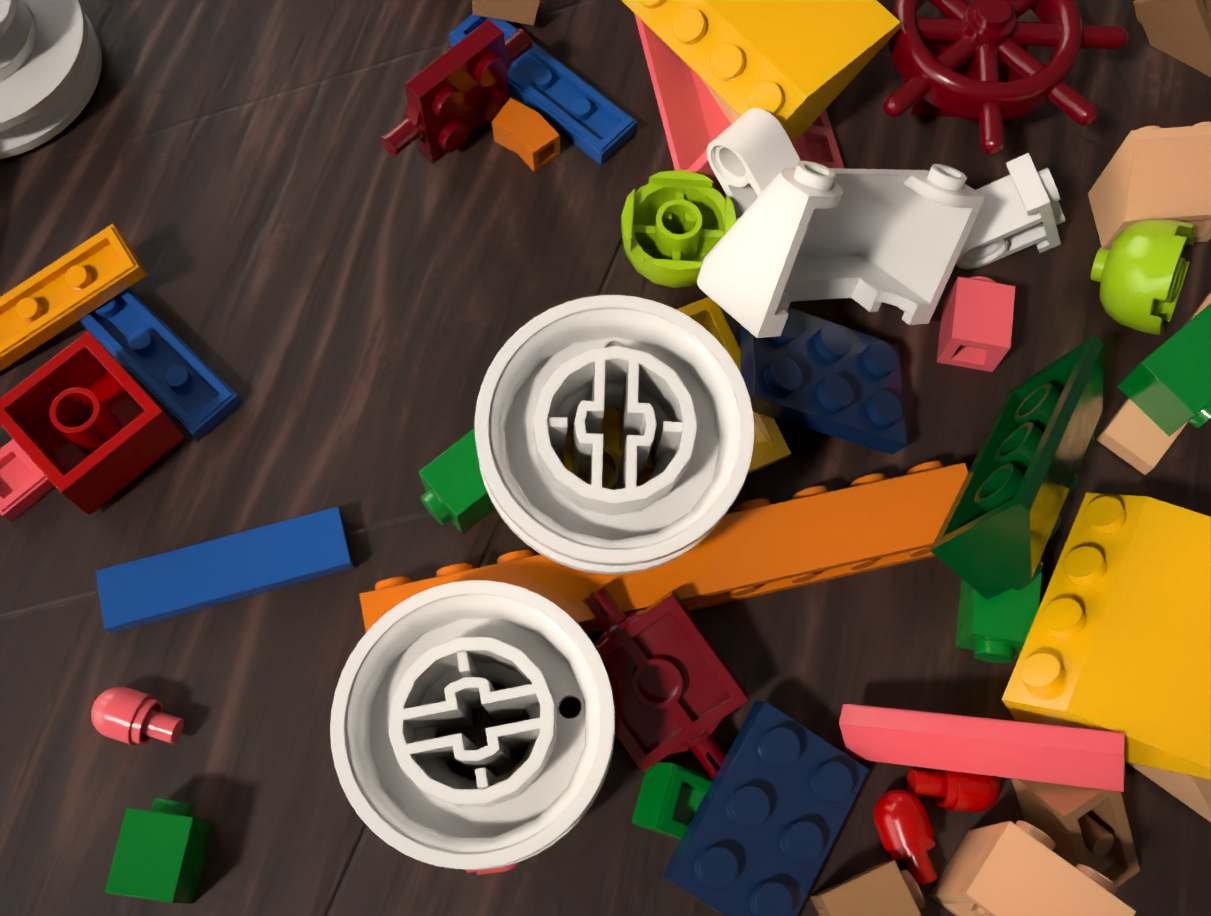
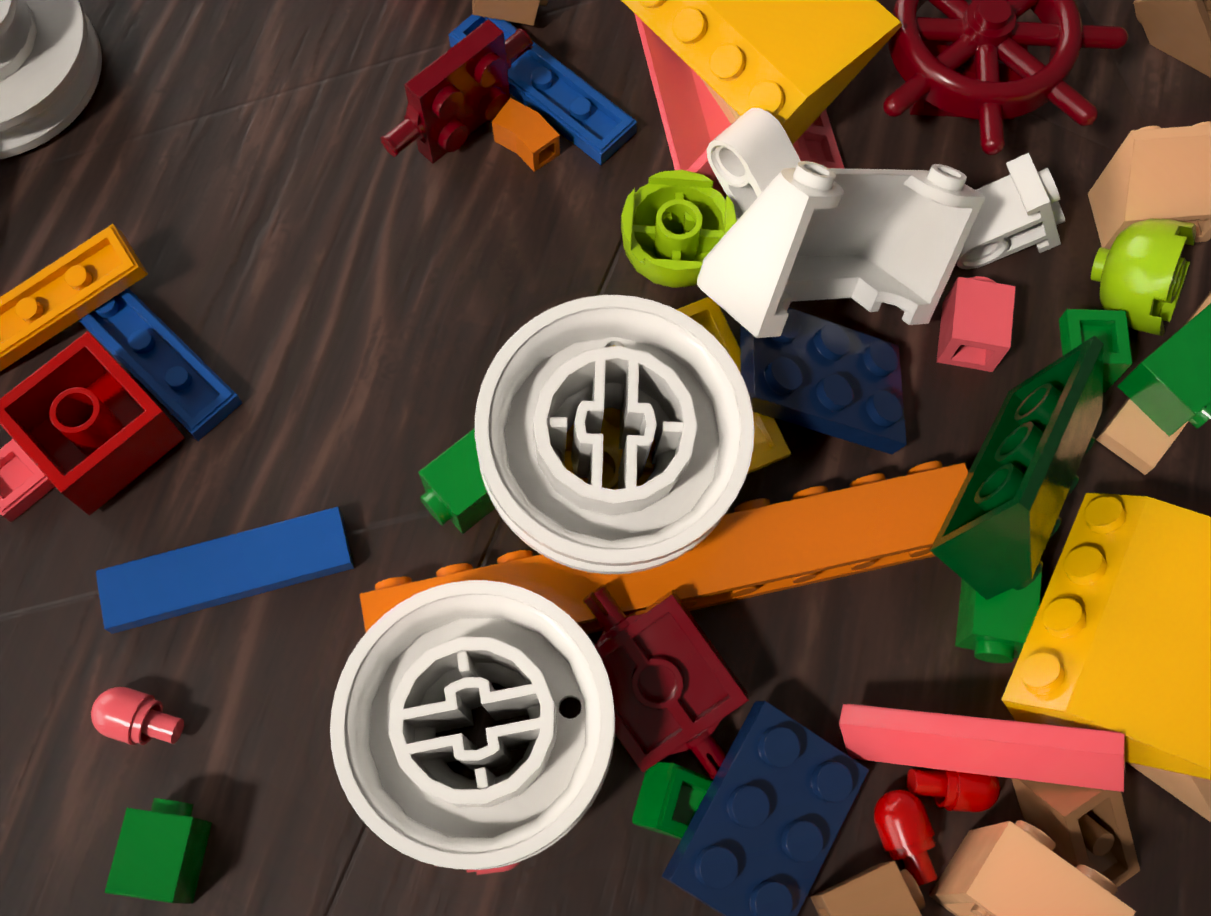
(1109, 327): none -> green panel

